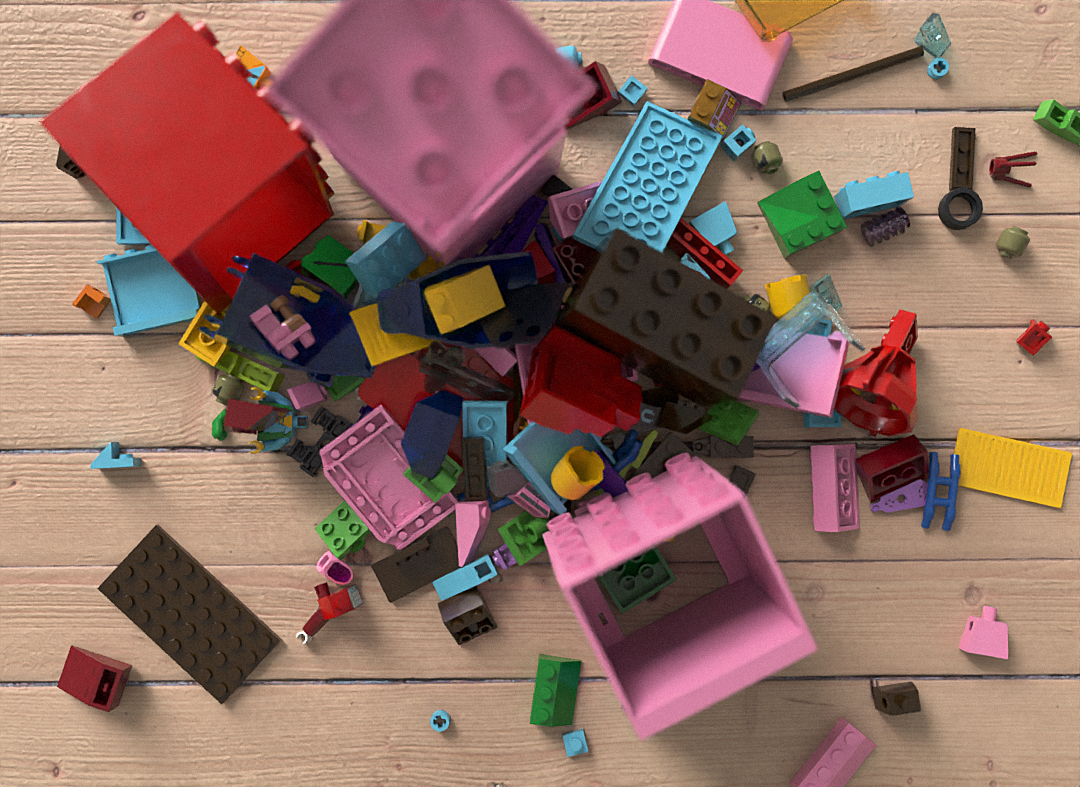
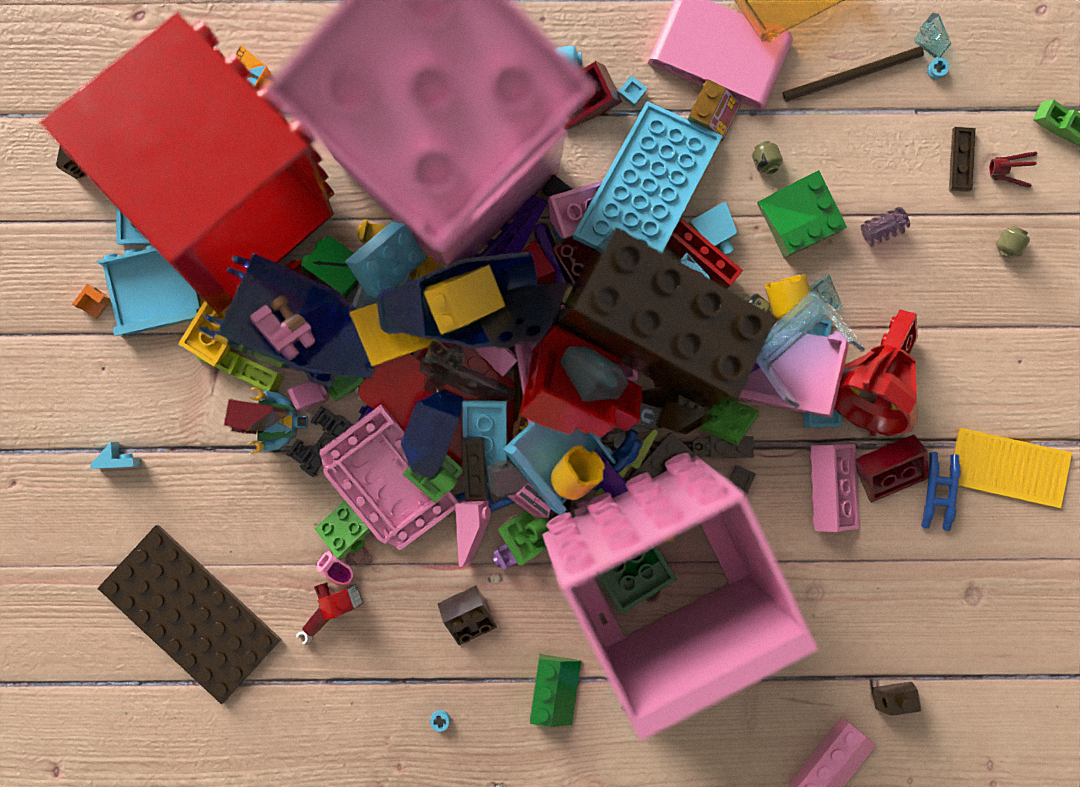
(94, 678): dark red slope -> none
(218, 426): green arm -> none
(227, 388): olive head -> none
(304, 292): yellow tile -> none
(417, 564): dark brown bracket -> none
(466, 577): medium azure slope -> none
(575, 742): medium azure plate -> none
(593, 374): none -> clear light blue slope
(742, 134): medium azure brick -> none
(874, 195): medium azure brick -> none
(911, 498): medium lavender piece -> none
(974, 201): black tyre -> none
(986, 635): bright pink torso -> none
(1035, 337): red bracket -> none

